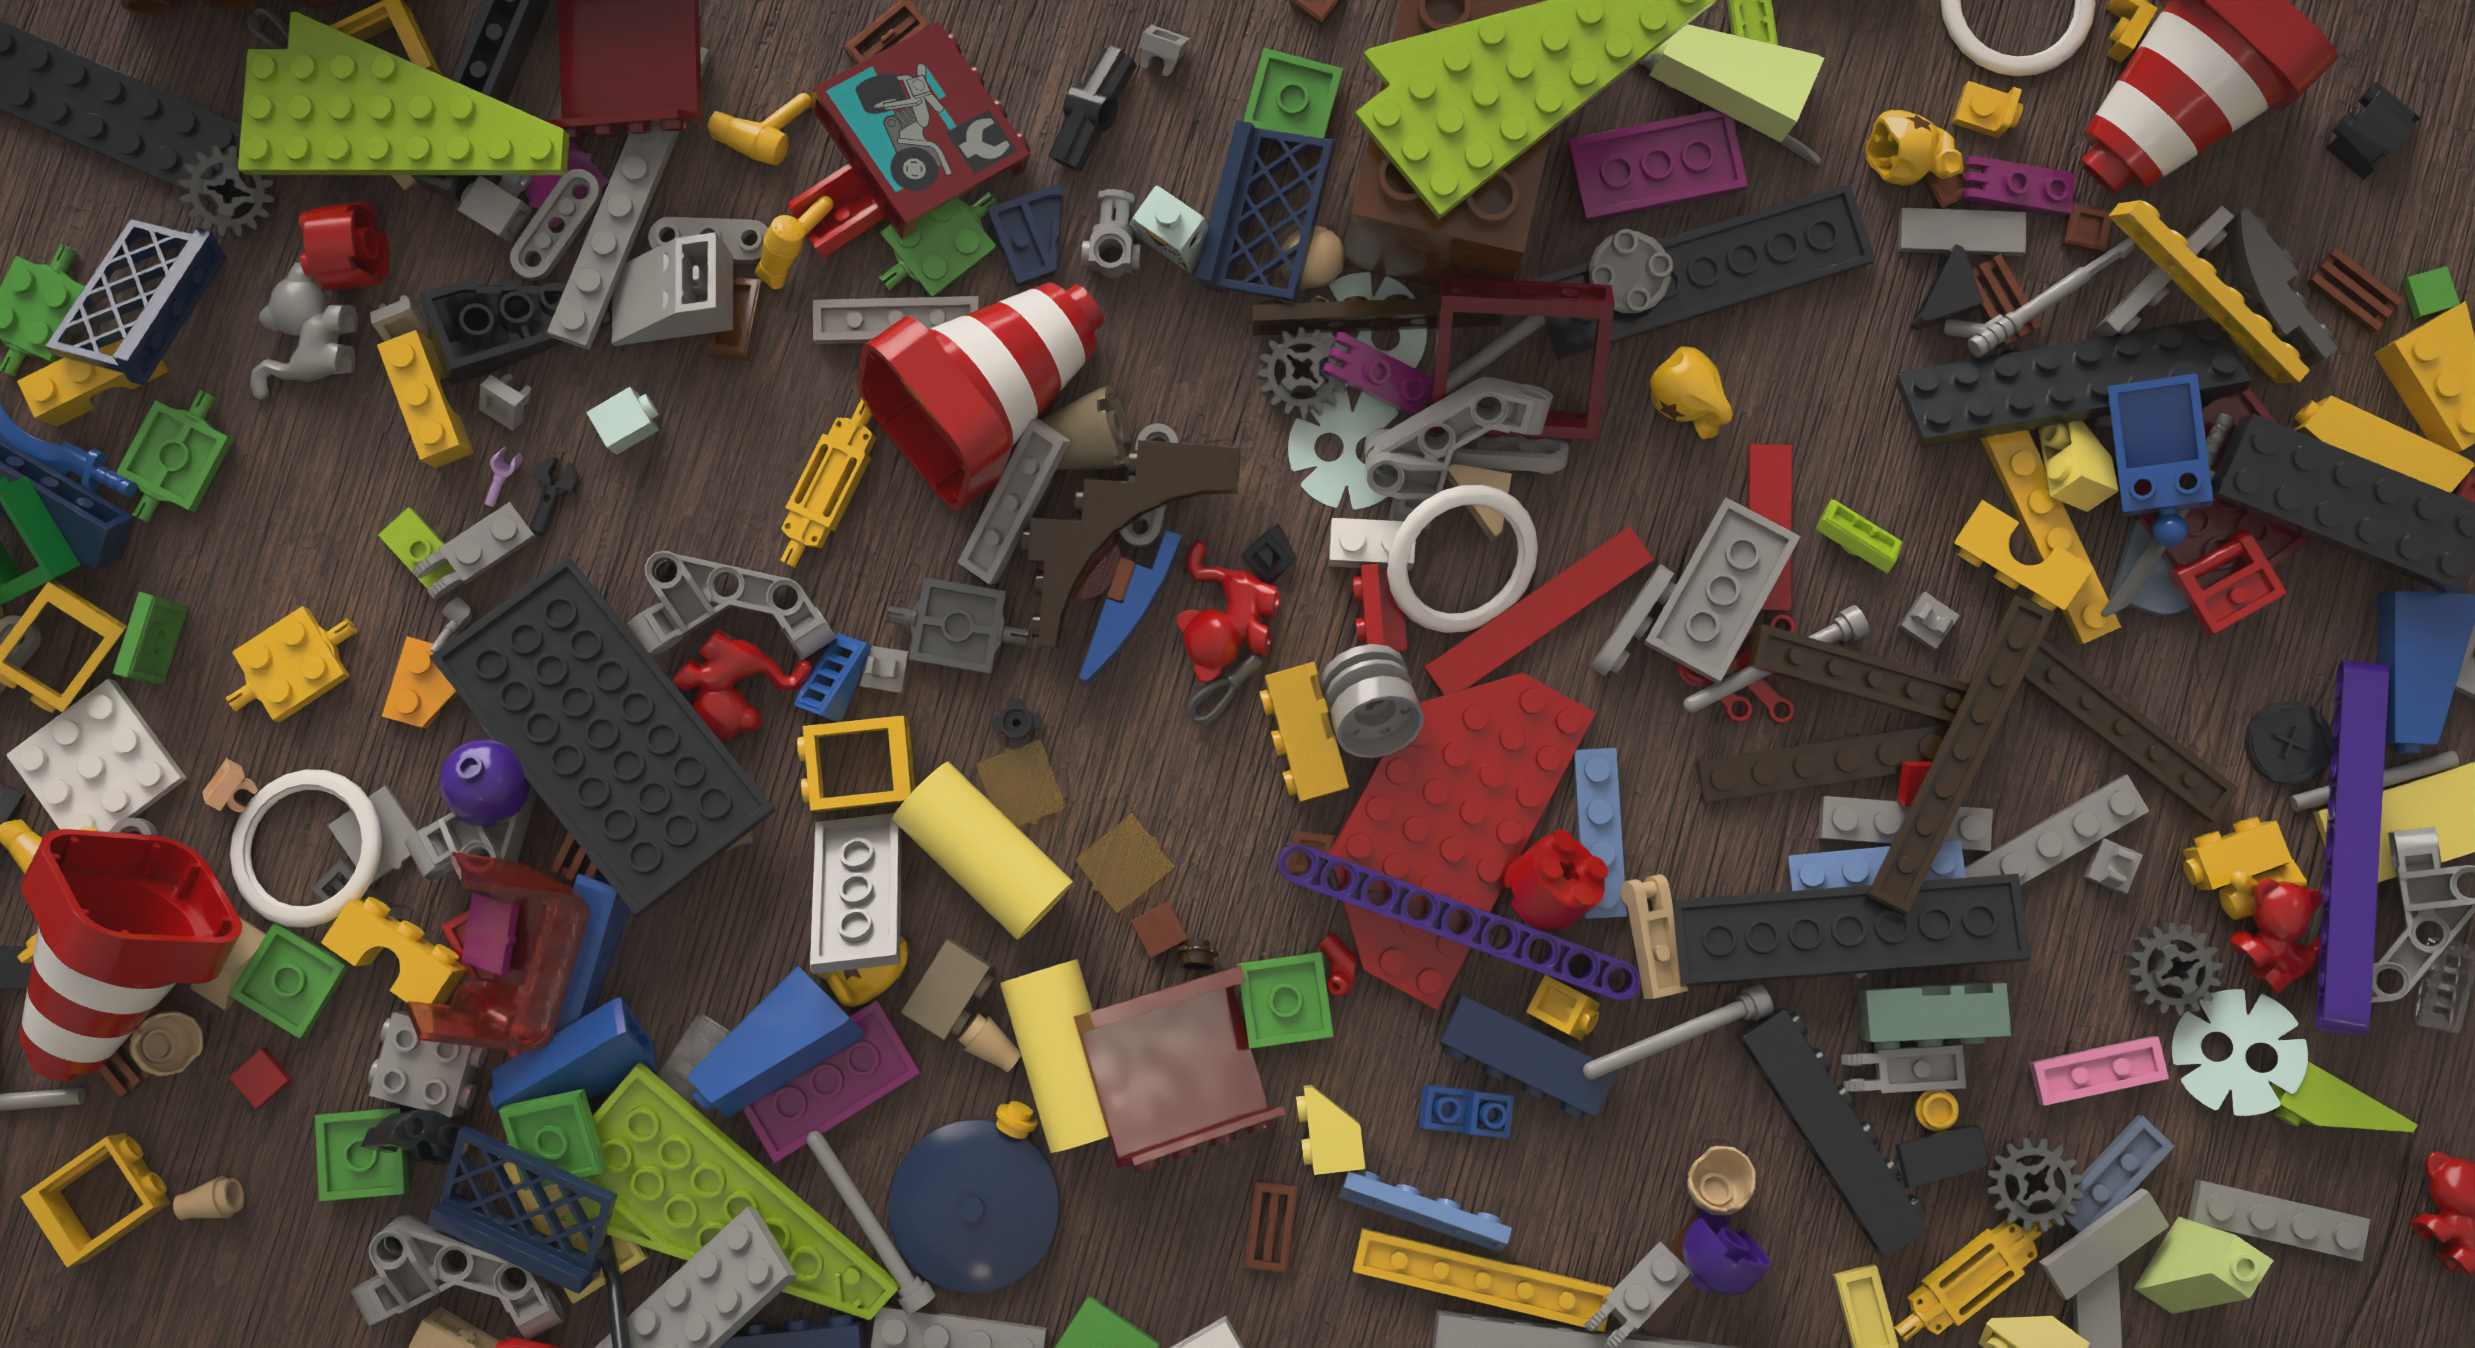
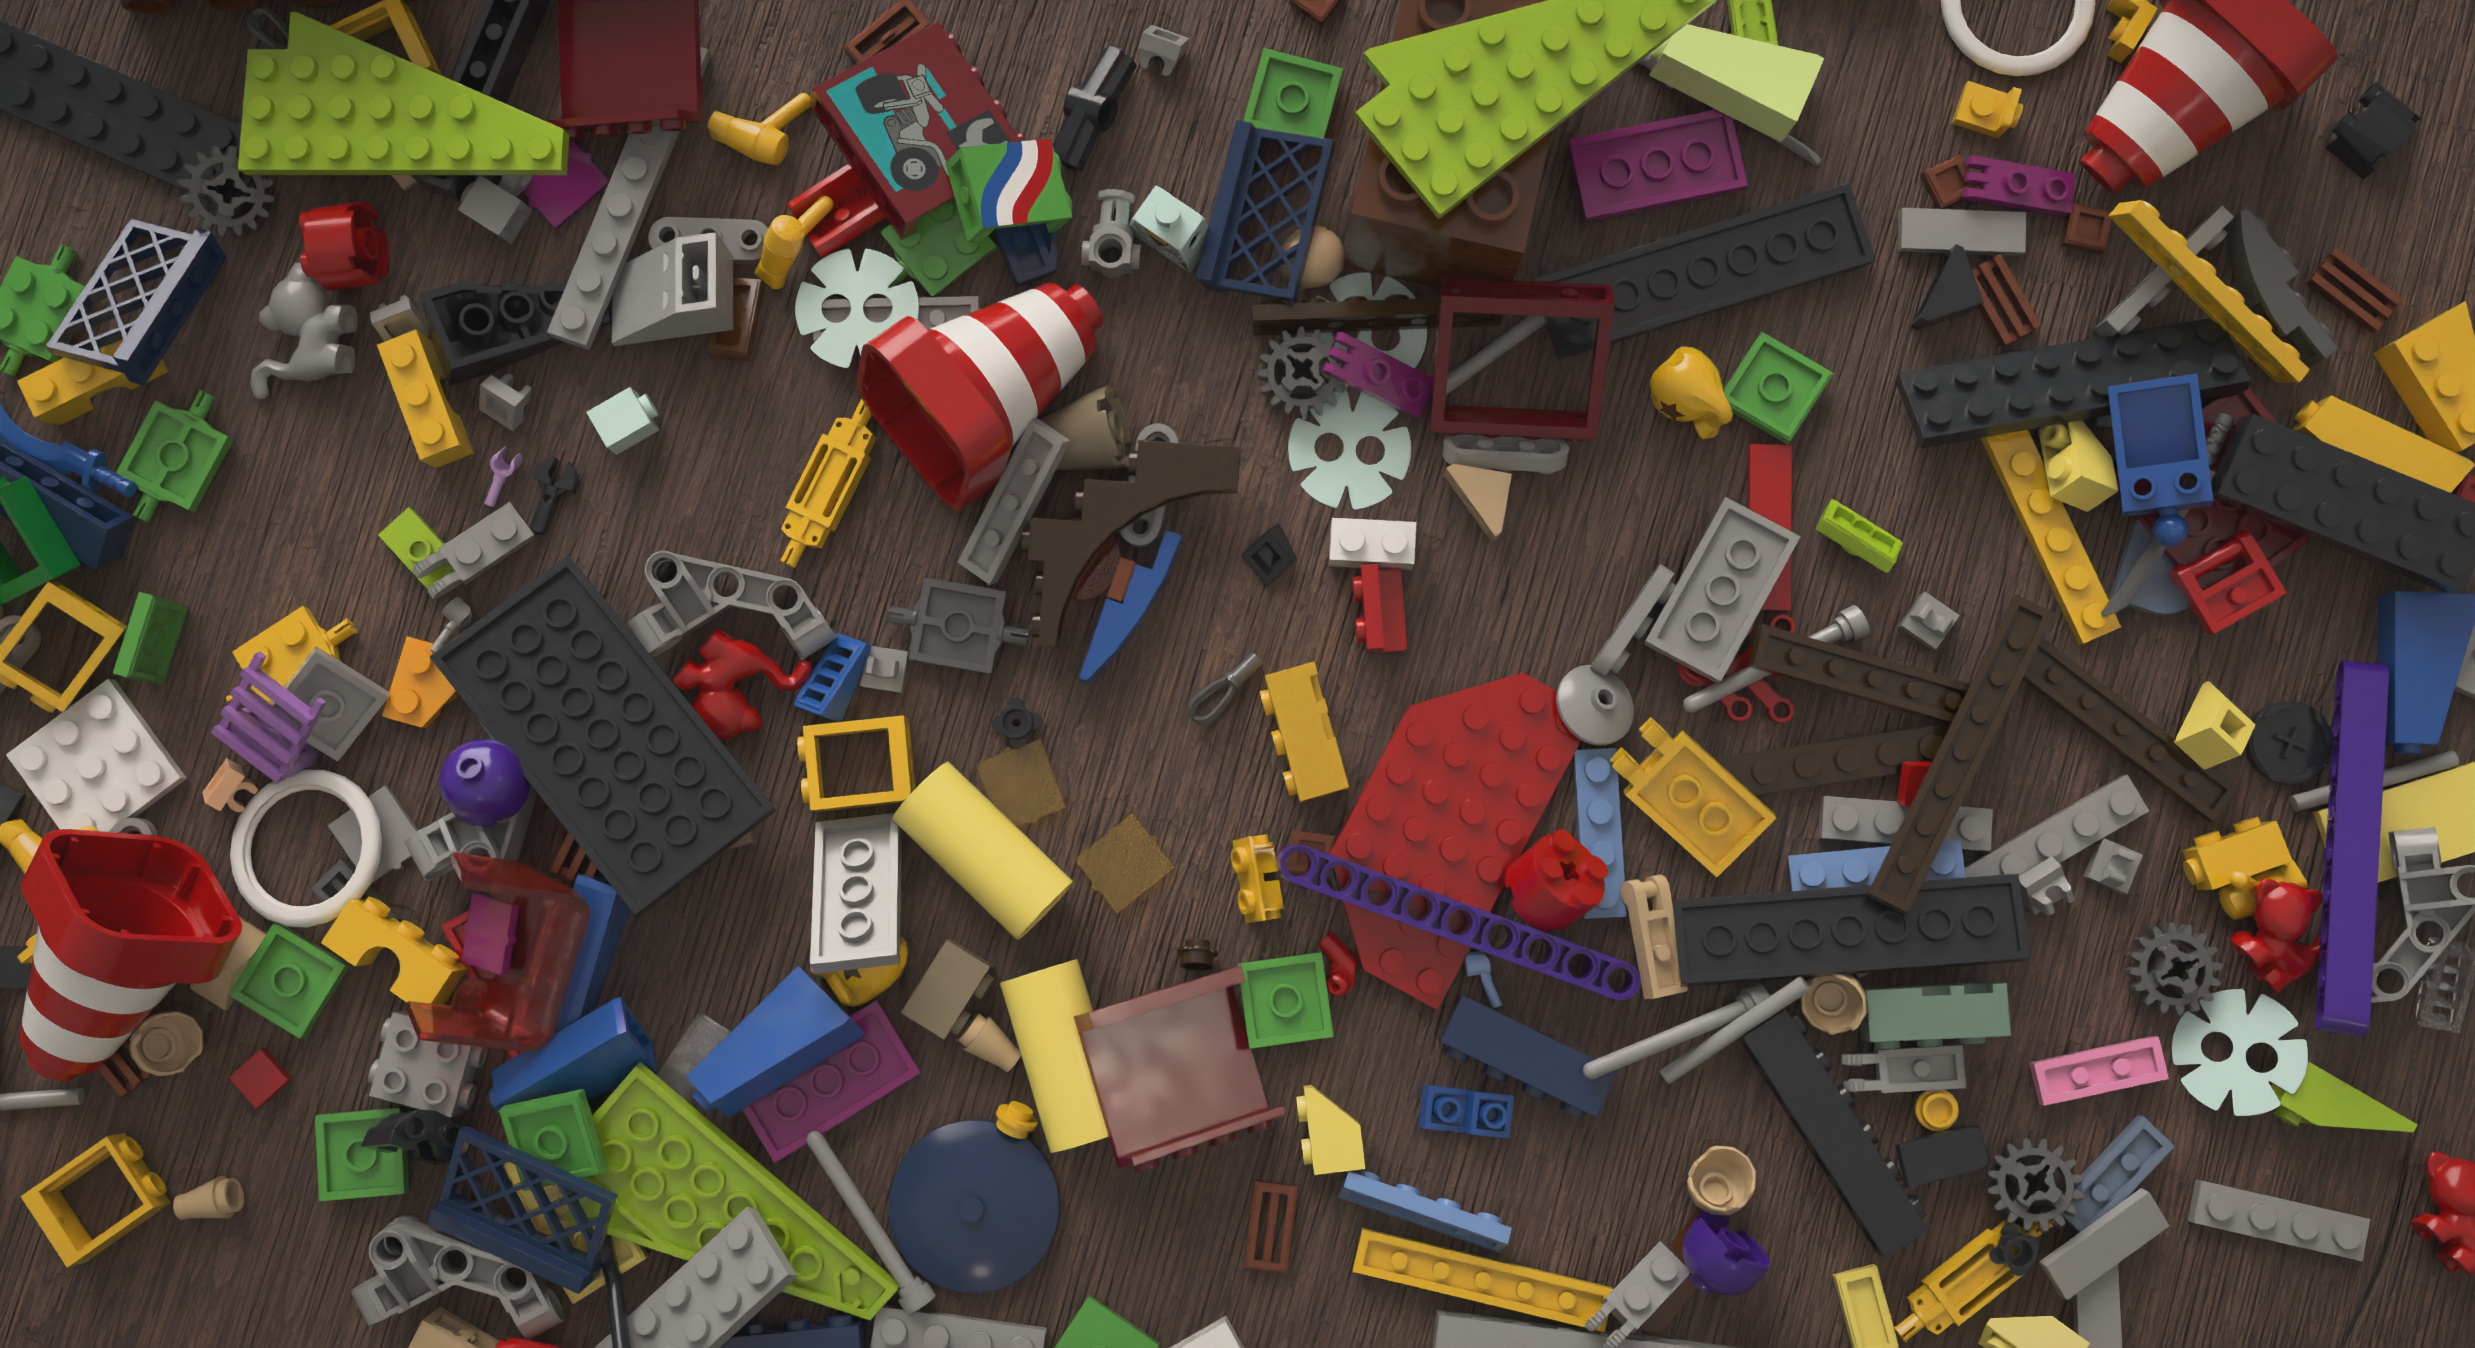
(262, 731): none -> medium lavender plate
(349, 698): none -> light grey plate
(538, 235): light grey plate -> none
(840, 277): none -> light aqua piece
(1008, 187): none -> panel
(1159, 929): copper tile -> none
(1215, 636): red animal -> none
(1256, 898): none -> yellow hinge
(1371, 701): light grey wheel -> none
(1414, 466): light grey connector -> none
(1425, 513): white wedge -> none
(1478, 964): none -> light blue hand
(1539, 613): red tile -> none
(1564, 1008): yellow bracket -> none
(1585, 714): none -> light grey dish
(1635, 269): light grey dish -> none
(1693, 798): none -> yellow tile
(1735, 1030): none -> light grey bar
(1776, 387): none -> bright green plate
(1834, 1003): none -> tan hair
(1909, 146): yellow piece -> none
(1987, 540): yellow arch -> none
(1988, 335): light grey piece -> none
(2025, 1255): none -> black plate
(2045, 886): none -> light grey tile
(2201, 1268): yellowish green slope -> none
(2213, 728): none -> light yellow slope
(2430, 292): bright green tile -> none

